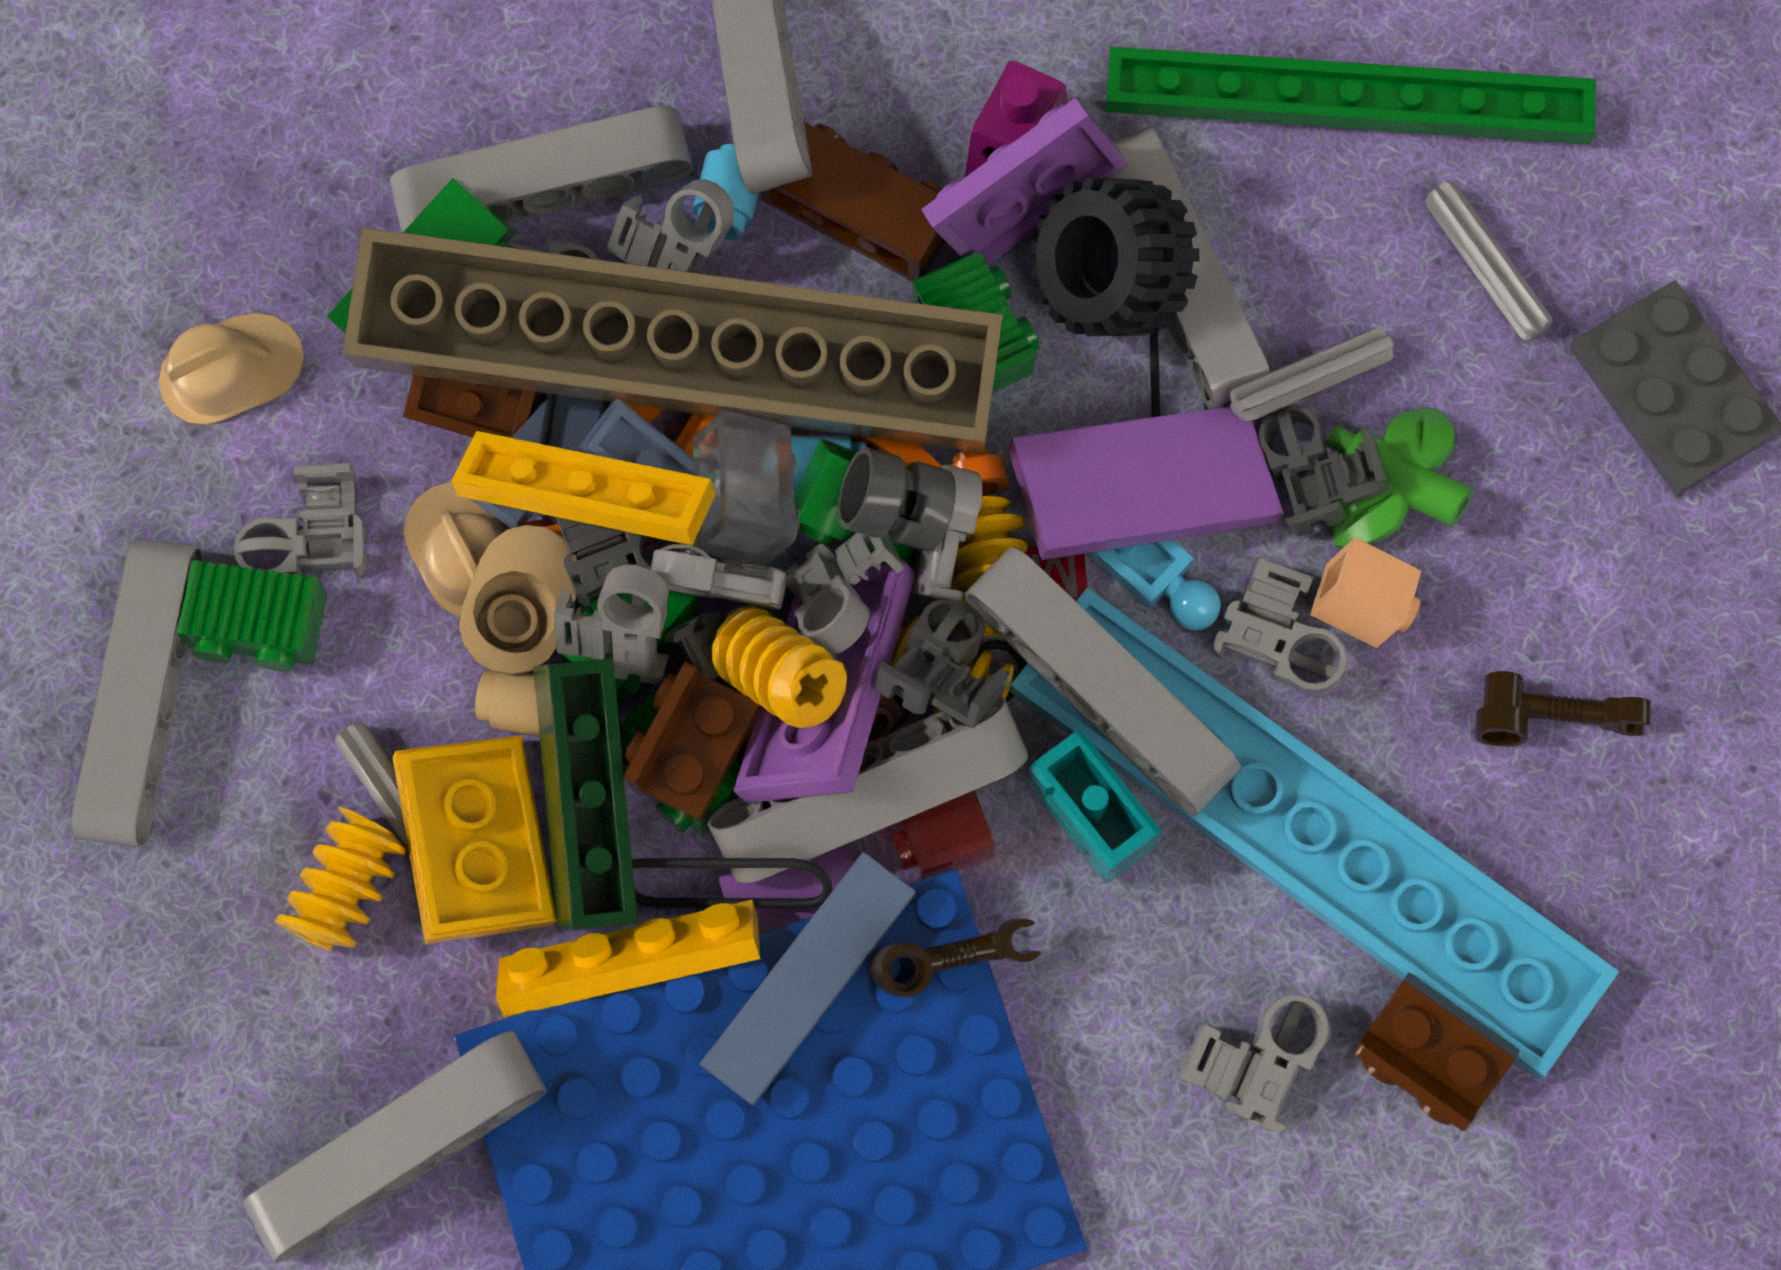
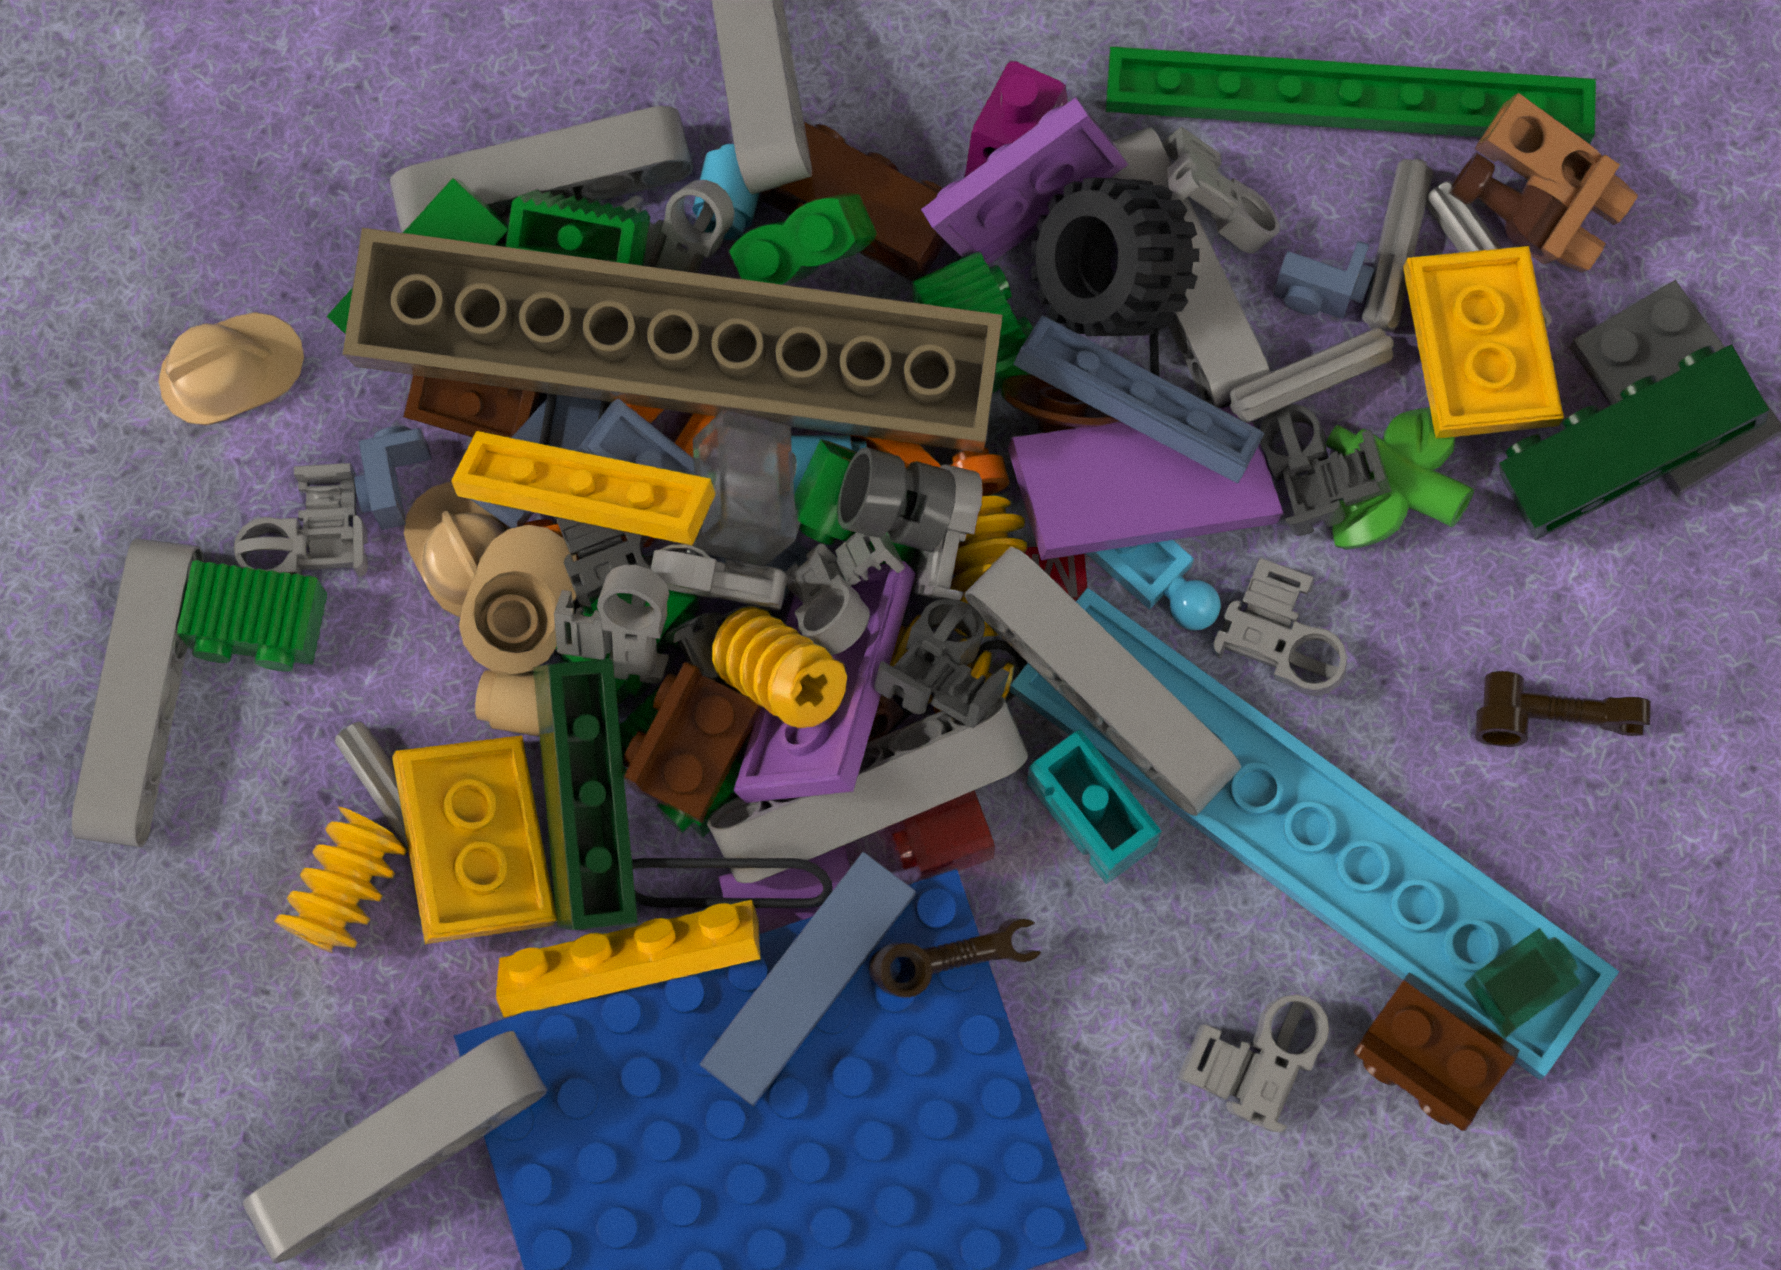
(379, 485): none -> sand blue bracket
(577, 228): none -> green brick
(808, 238): none -> green brick
(1051, 405): none -> reddish brown dish
(1139, 399): none -> sand blue tile
(1238, 210): none -> light grey piece
(1316, 286): none -> sand blue bracket
(1367, 593): light nougat brick -> none
(1397, 244): none -> light grey axle
(1482, 342): none -> yellow tile
(1524, 981): none -> clear green brick
(1562, 186): none -> medium nougat hips
(1633, 440): none -> dark green brick

